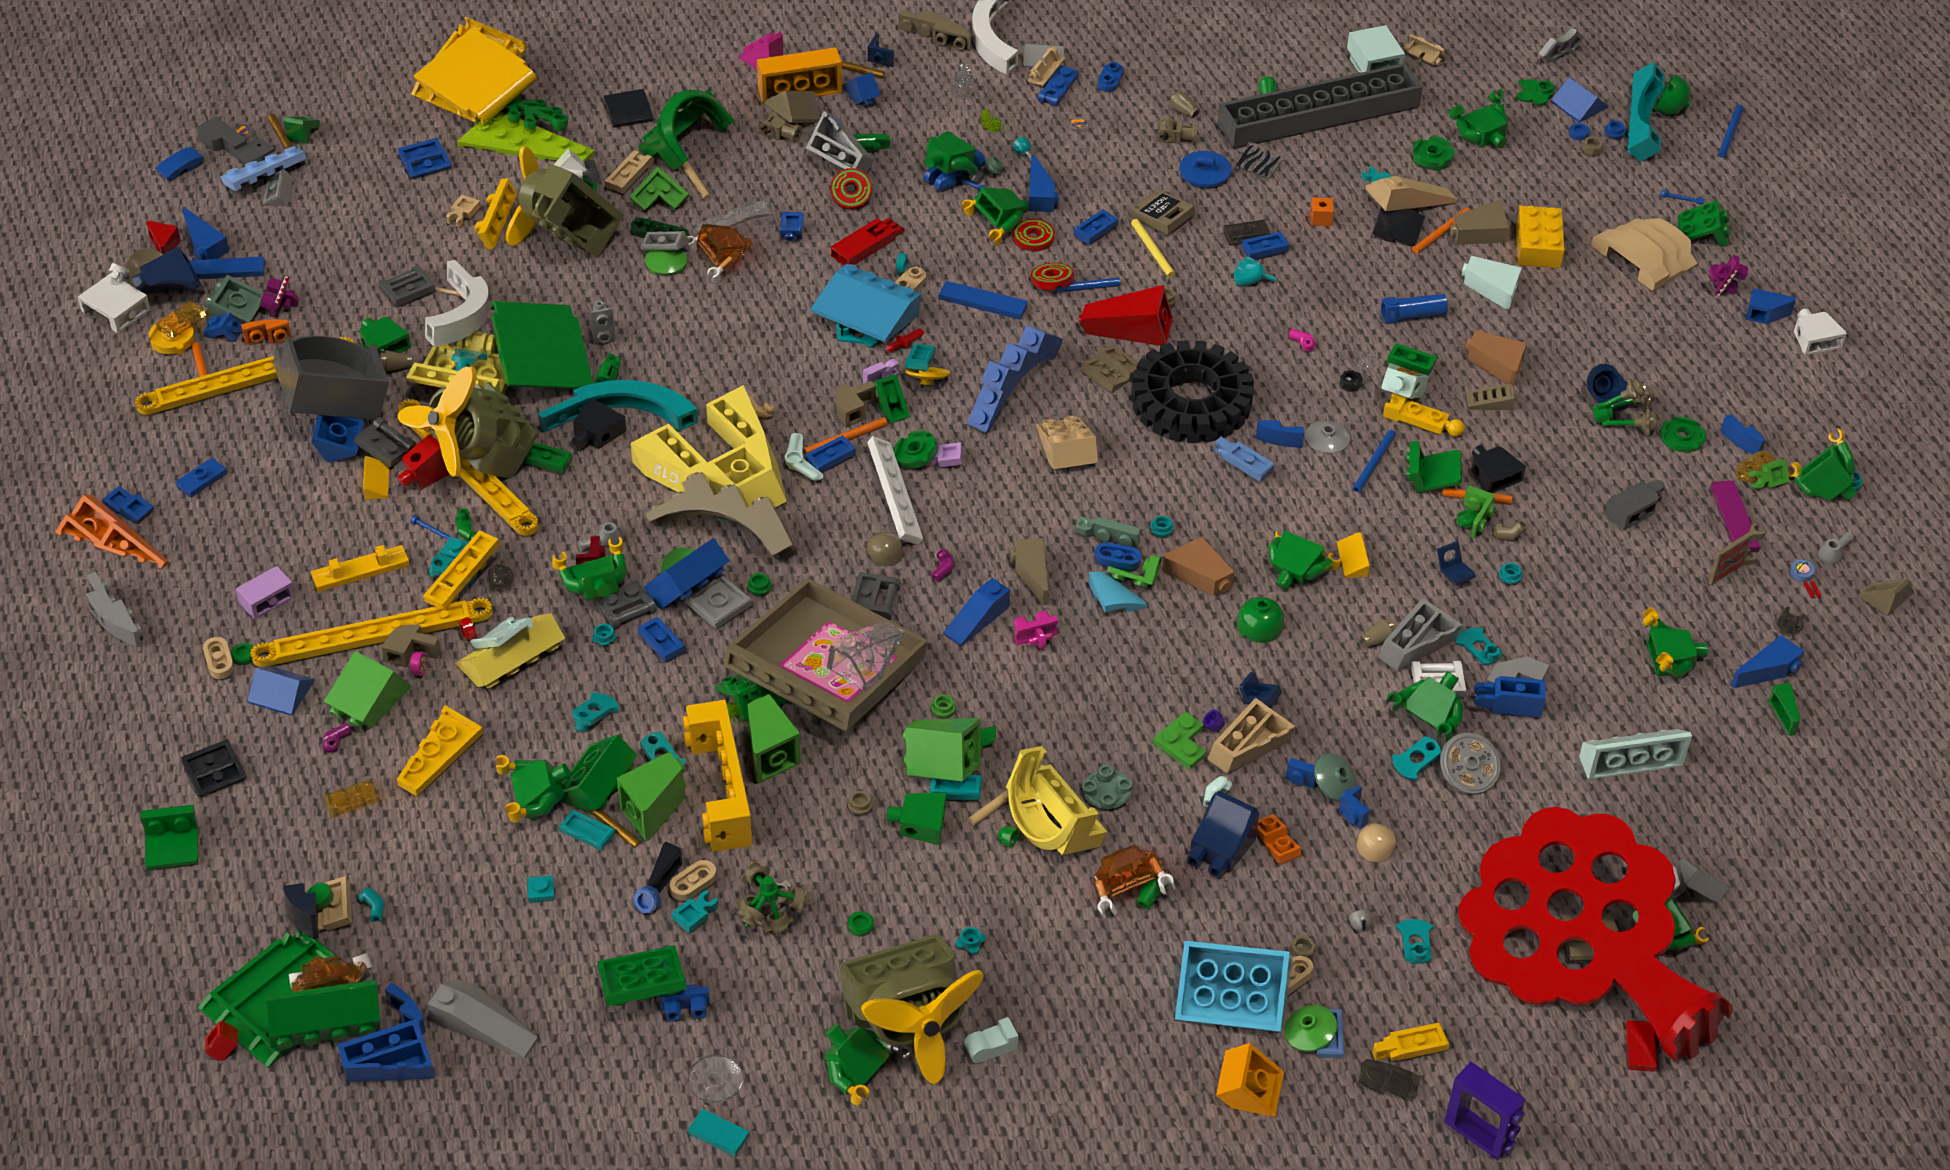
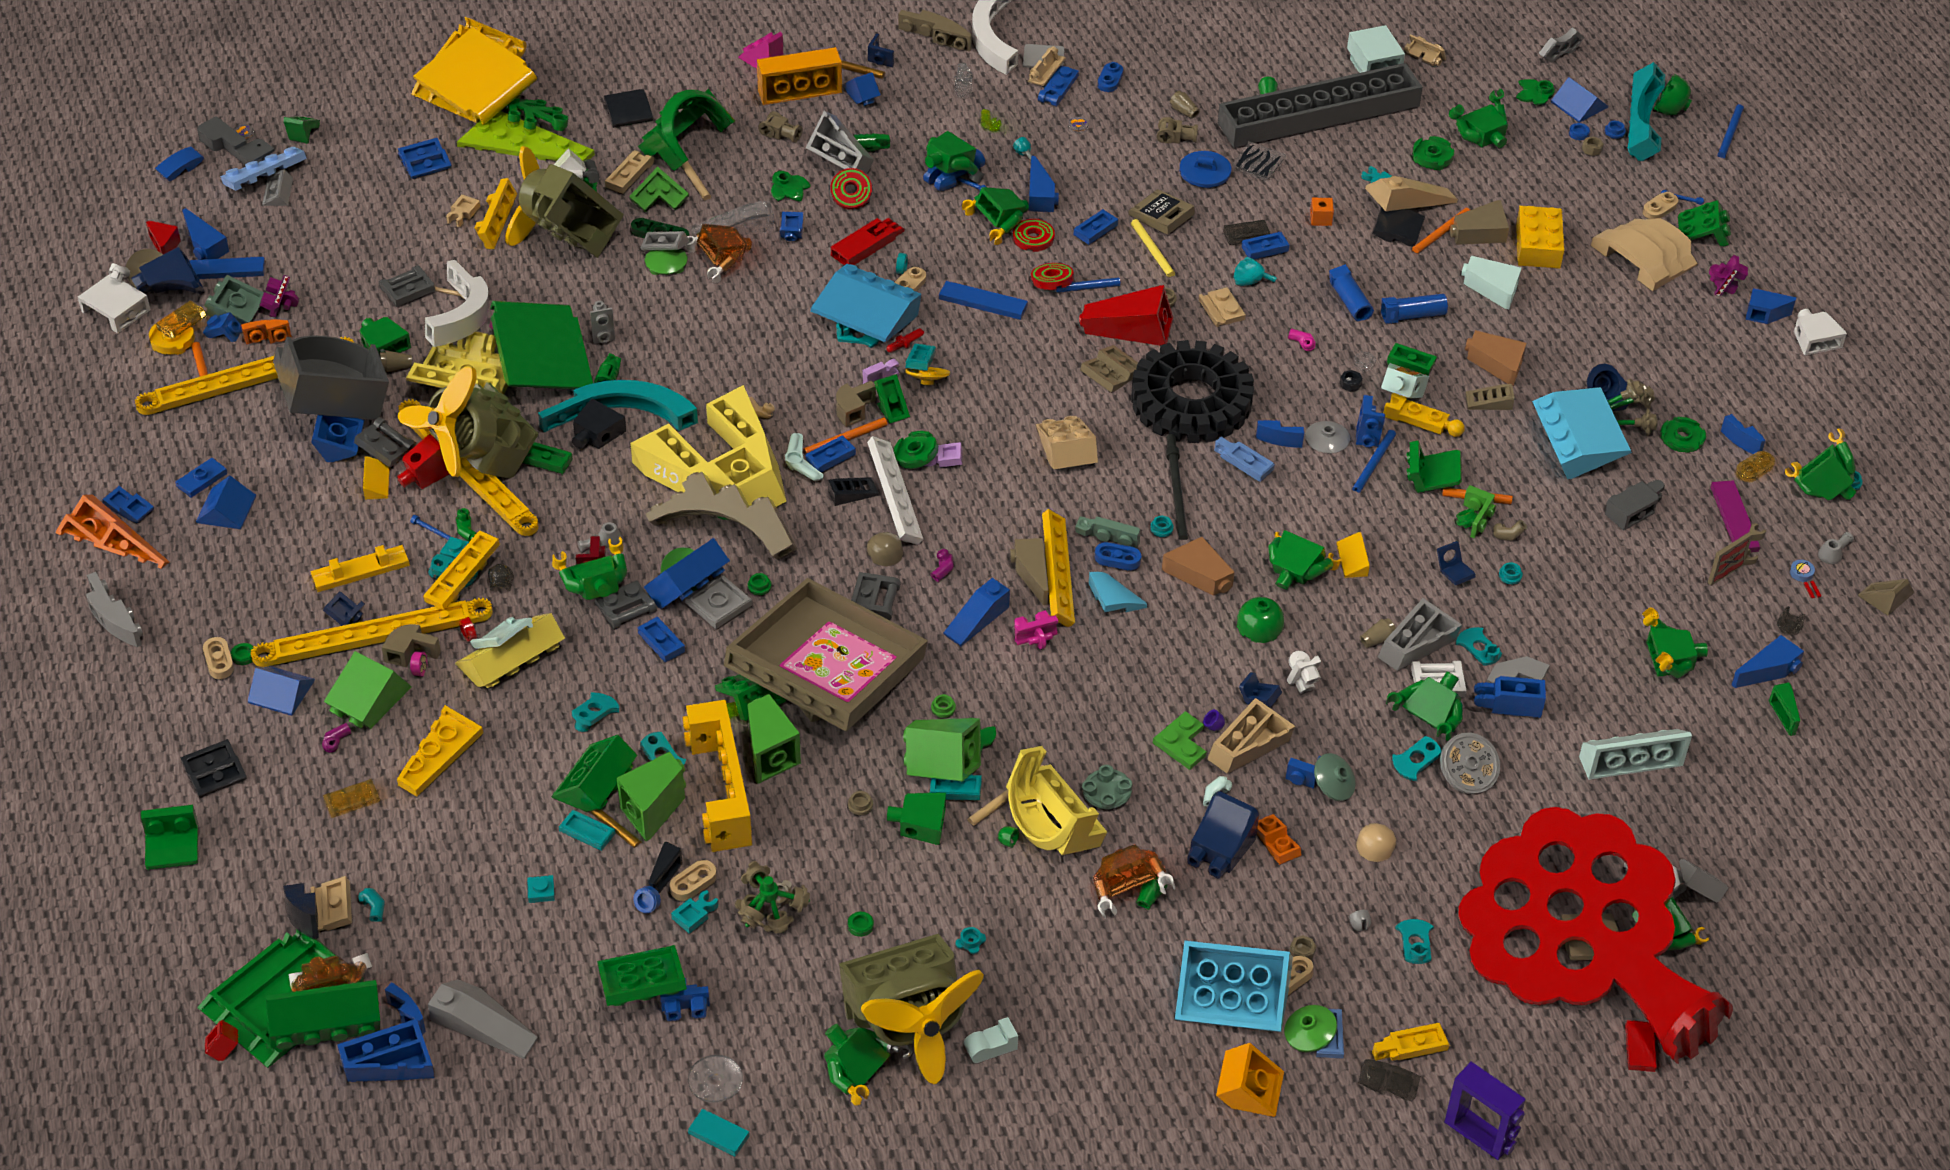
(227, 504): none -> blue slope
(265, 592): lavender brick -> none
(279, 131): pearl gold bar -> none
(323, 894): green tile -> none
(344, 610): none -> dark blue bracket
(466, 357): teal piece -> none
(535, 786): green torso -> none
(604, 629): teal plate -> none
(791, 186): none -> green plate
(795, 106): dark tan slope -> none
(841, 495): none -> black slope
(865, 653): clear wedge -> none
(994, 165): sand green plate -> none
(1002, 377): blue arch -> none
(1058, 568): none -> yellow plate
(1151, 567): bright green bracket -> none
(1173, 456): none -> pearl dark grey bar
(1222, 307): none -> tan plate
(1304, 671): none -> white hips
(1350, 293): none -> blue piece
(1353, 809): blue bracket -> none
(1369, 424): none -> blue bracket
(1496, 468): black torso -> none
(1581, 429): none -> medium azure slope
(1660, 205): none -> tan plate
(1772, 474): bright green plate -> none

